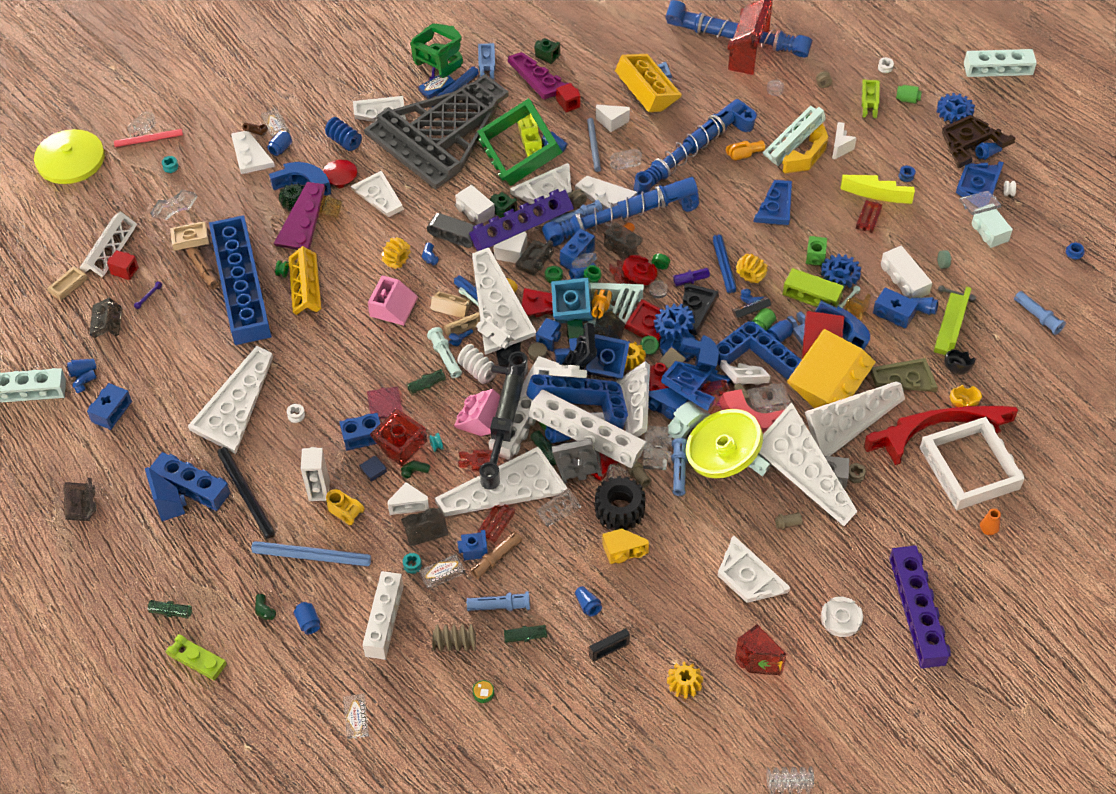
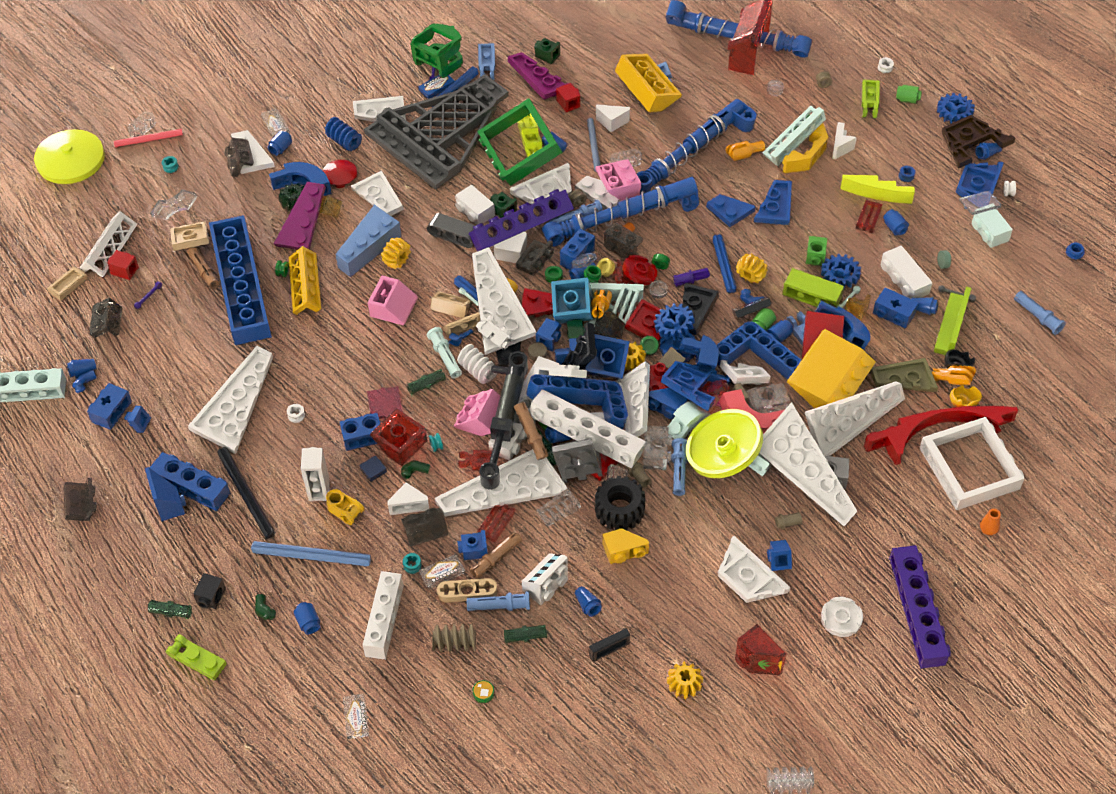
(138, 419): none -> blue tile
(209, 591): none -> black brick
(238, 154): none -> clear smoke bracket
(256, 129): reddish brown arm -> none
(367, 240): none -> medium blue wedge
(428, 256): blue arm -> none
(460, 584): none -> tan beam
(529, 427): none -> medium nougat pin
(546, 578): none -> white slope
(606, 266): none -> light yellow tile
(620, 179): none -> bright pink slope
(730, 209): none -> blue wing
(779, 555): none -> blue brick
(860, 470): dark tan bush -> none
(895, 222): none -> blue brick
(955, 374): none -> light orange arm
(999, 63): light aqua brick -> none

